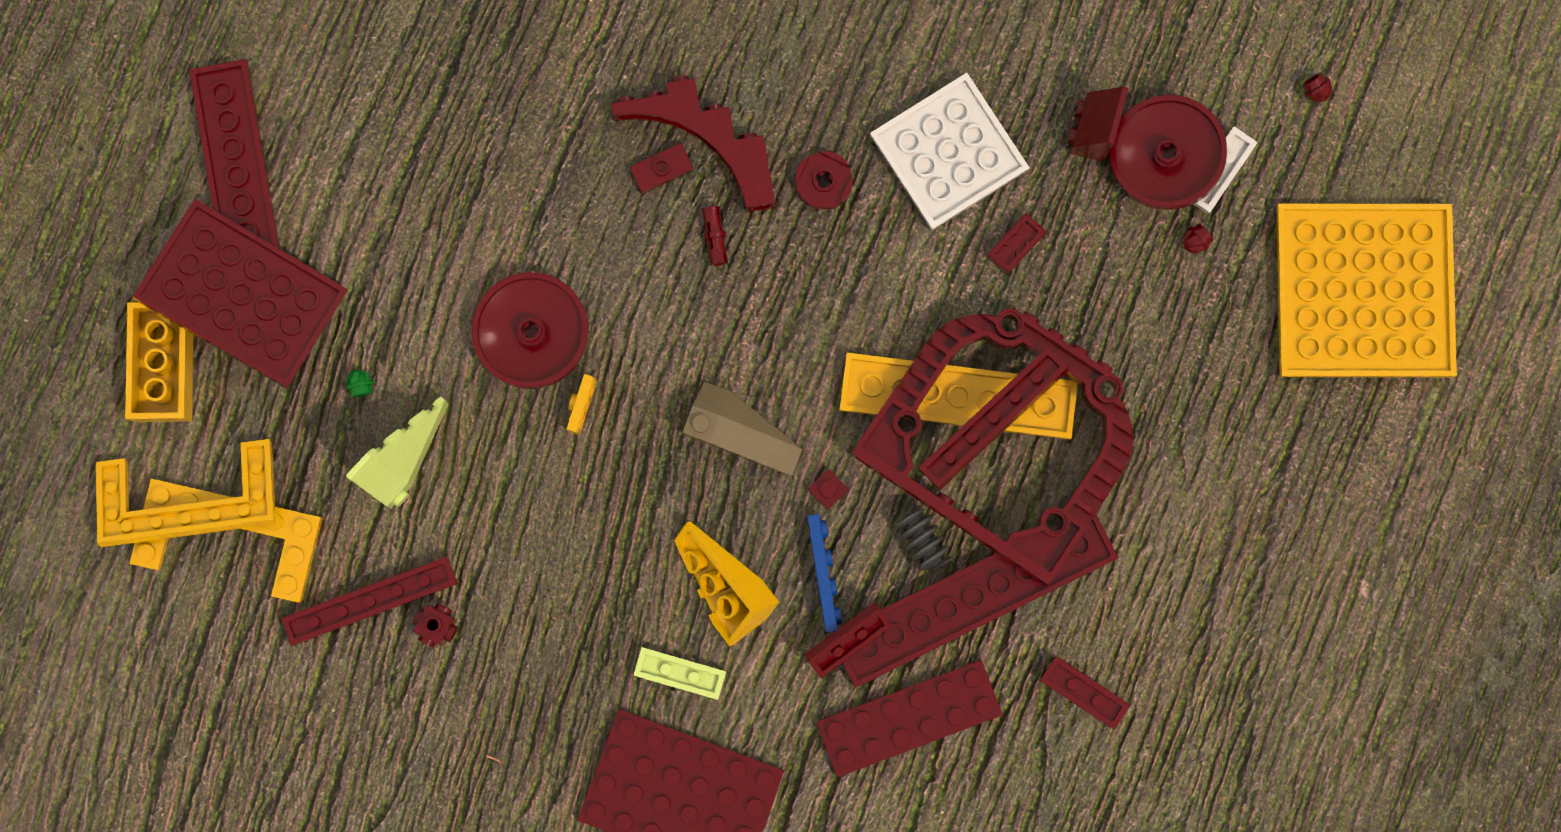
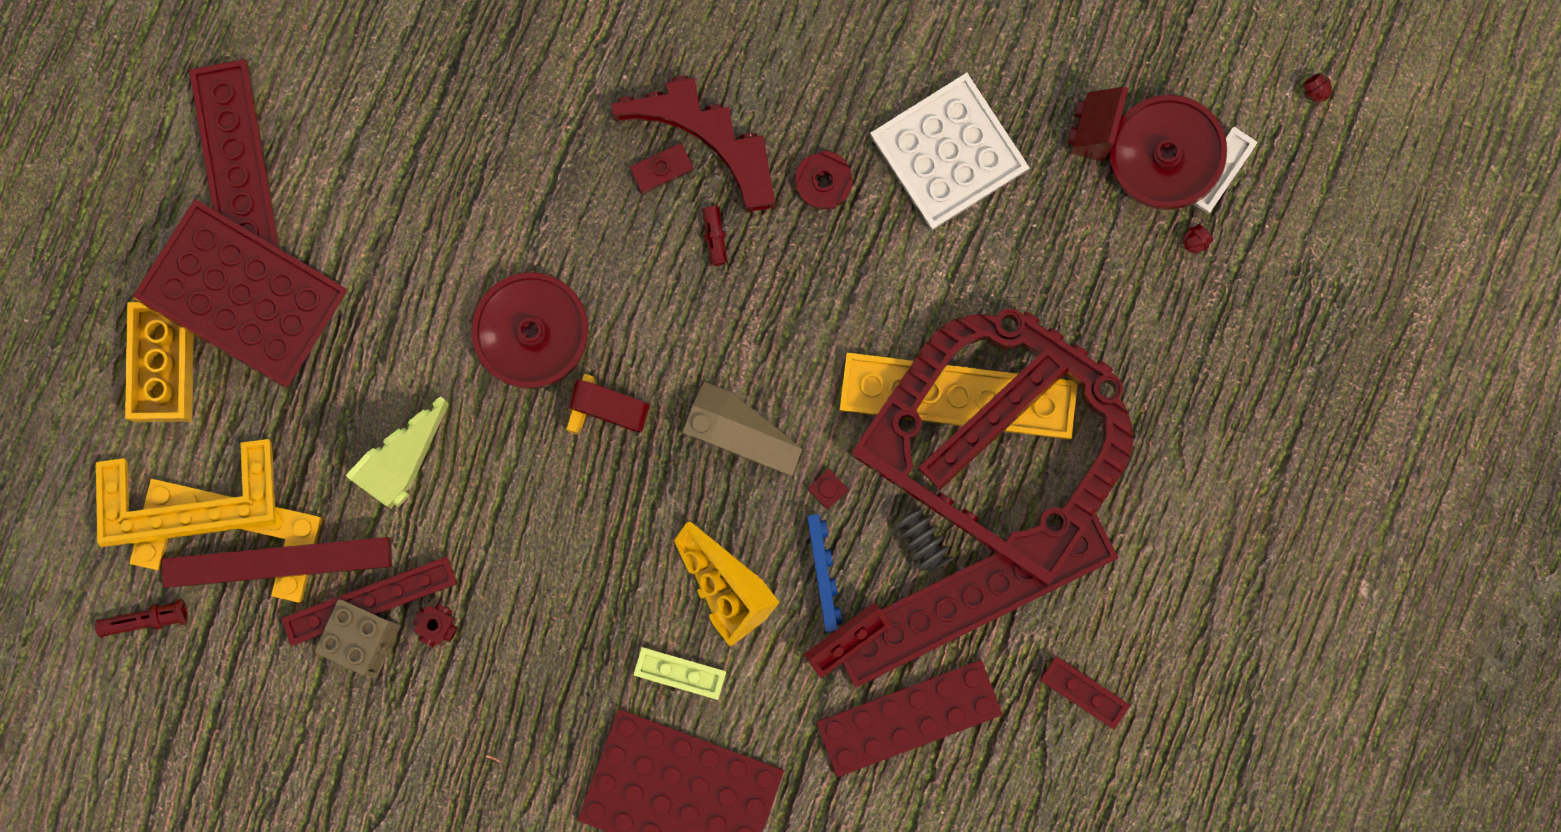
(155, 617): none -> dark red pin
(277, 562): none -> dark red tile
(357, 639): none -> dark tan bracket
(359, 383): green plate -> none
(609, 406): none -> dark red beam
(1016, 243): dark red plate -> none
(1366, 290): yellow plate -> none

